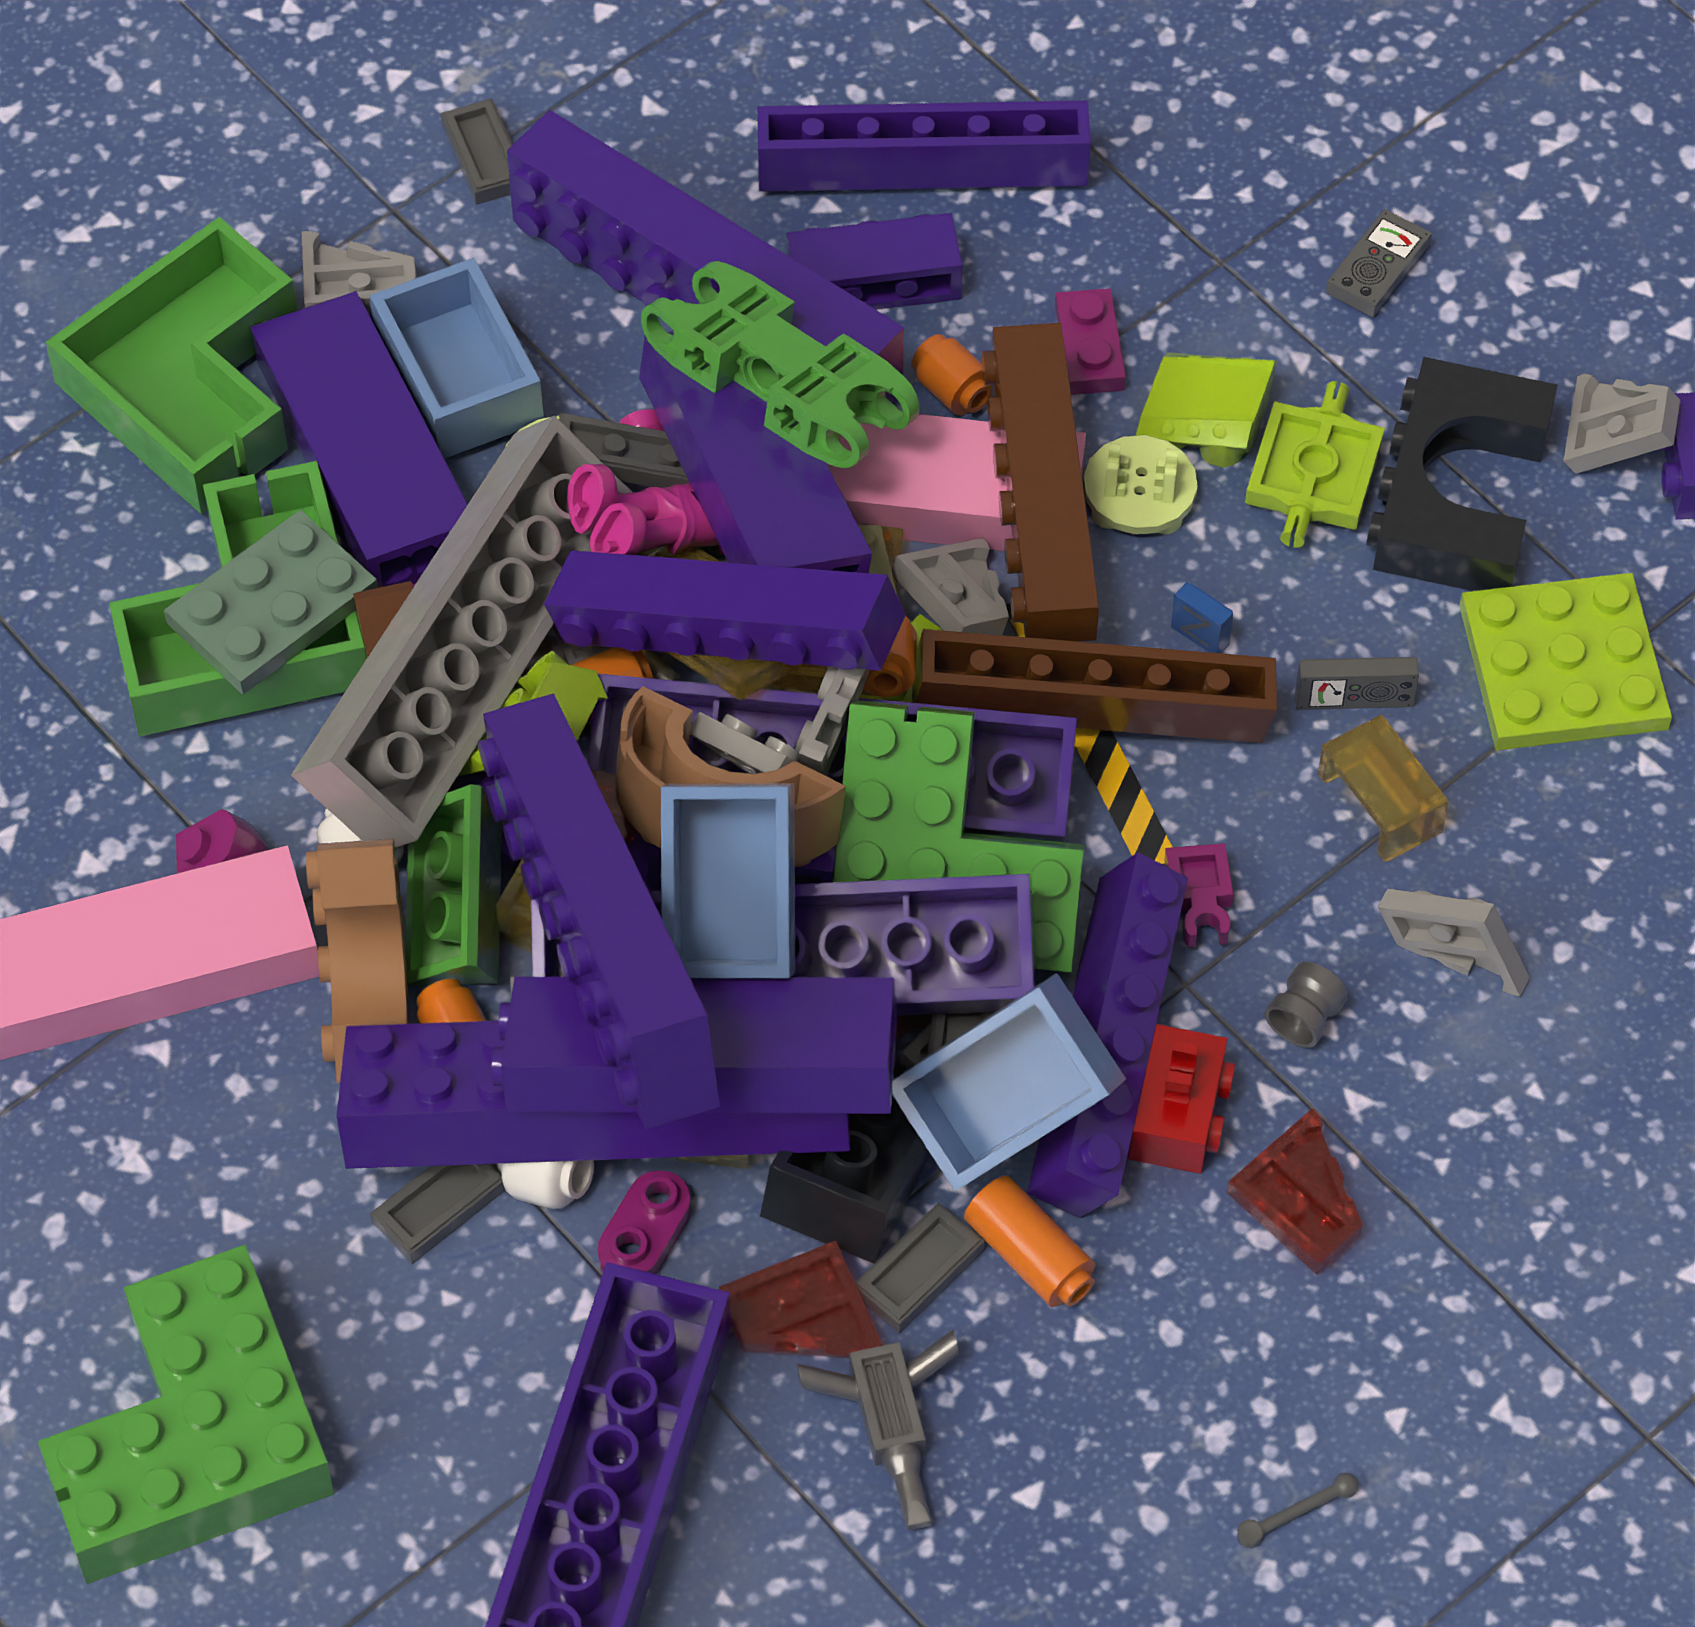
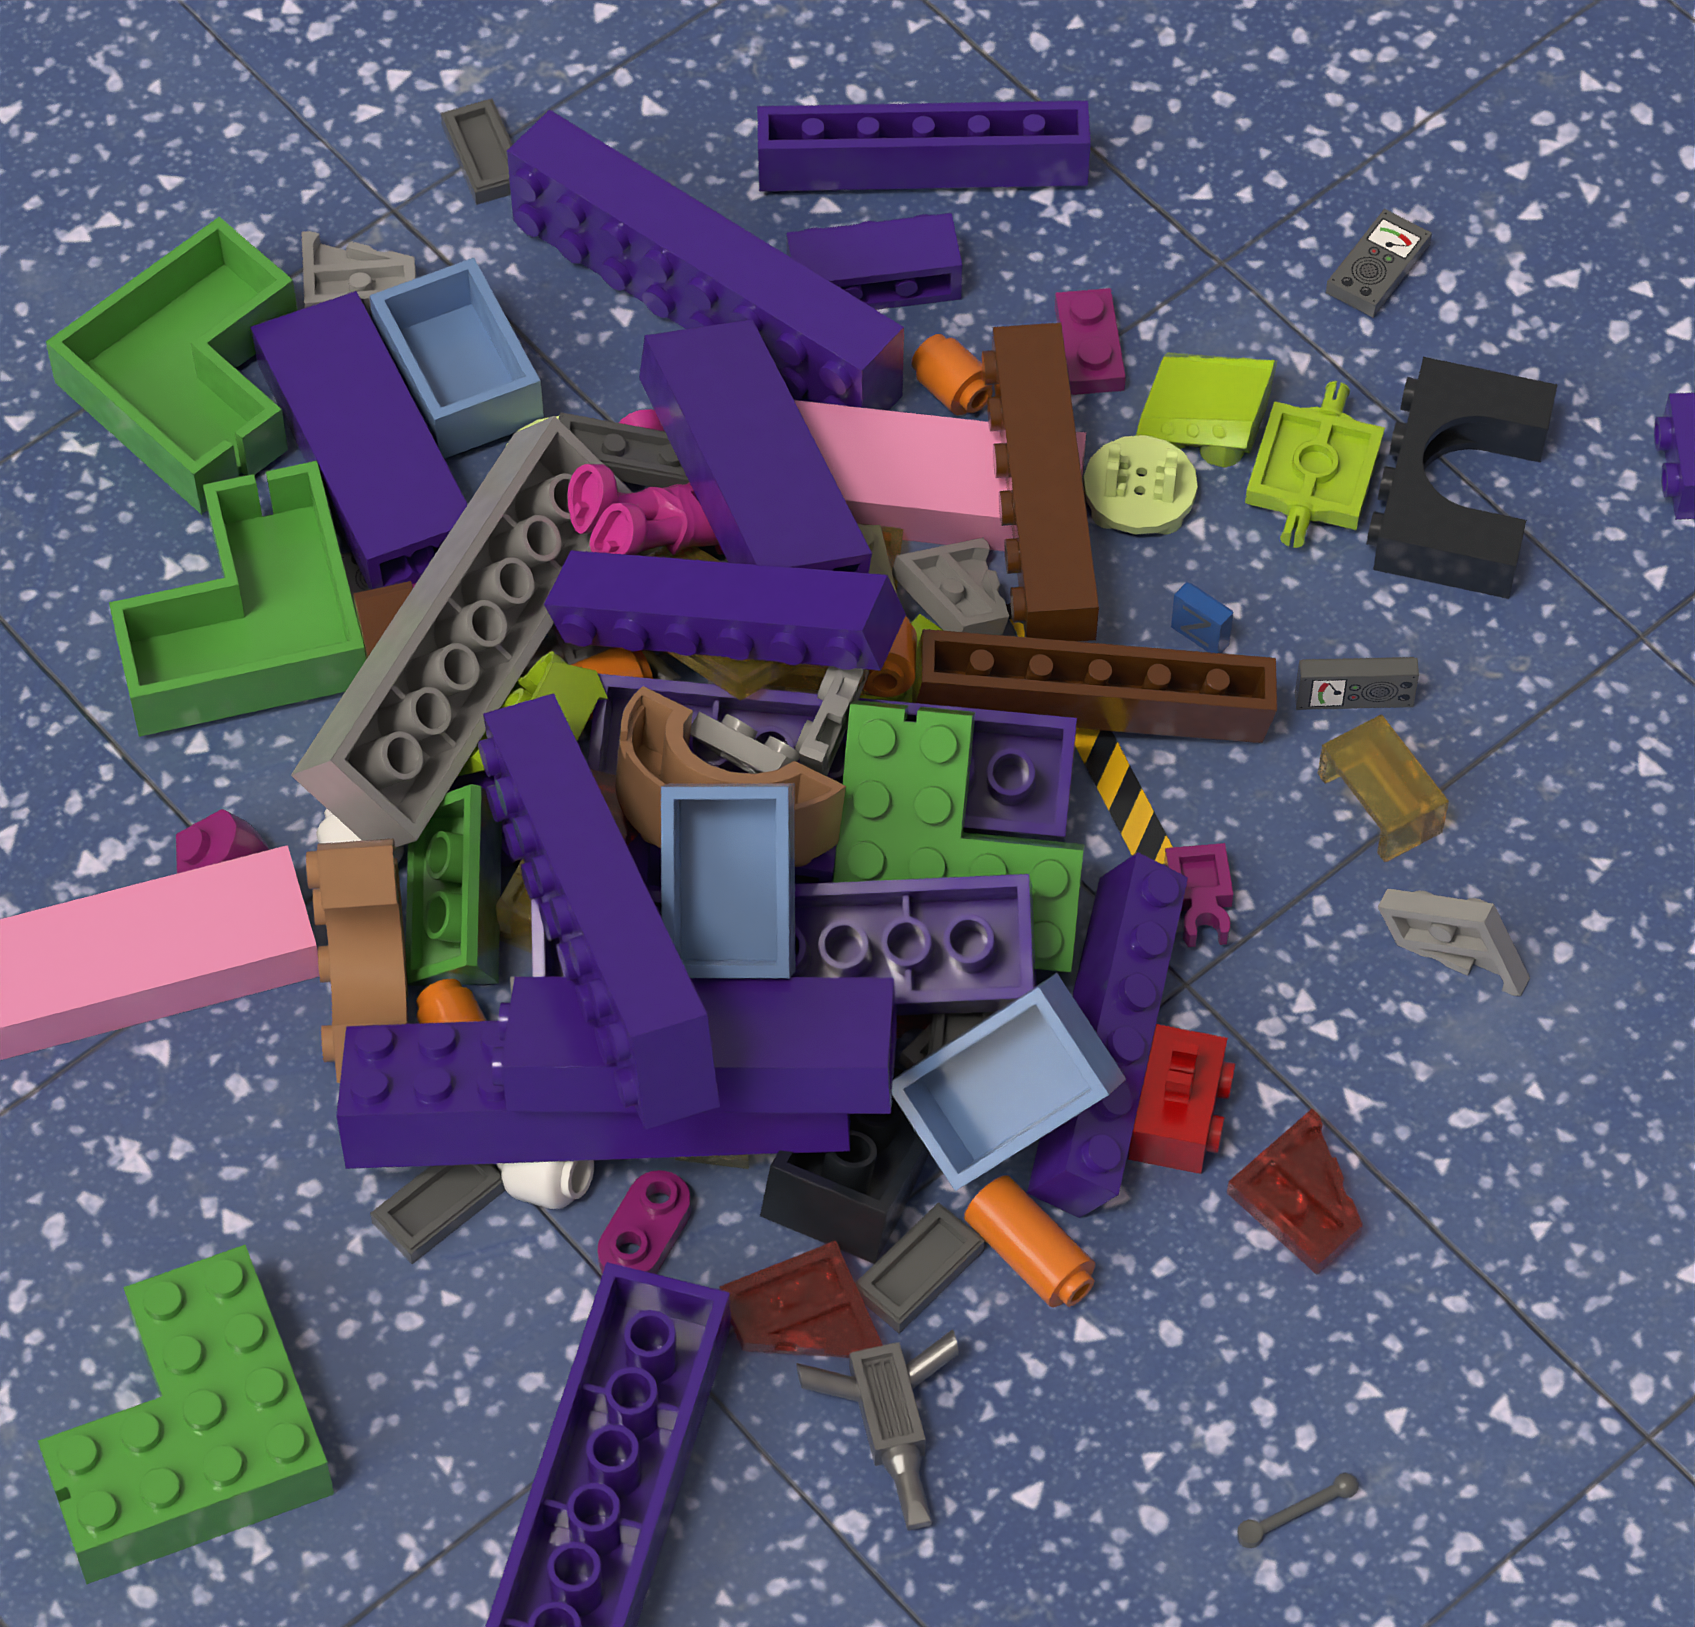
(270, 601): sand green plate -> none
(750, 339): bright green piece -> none
(1306, 1004): flat silver wheel -> none
(1564, 661): lime plate -> none
(1618, 422): light grey wing -> none

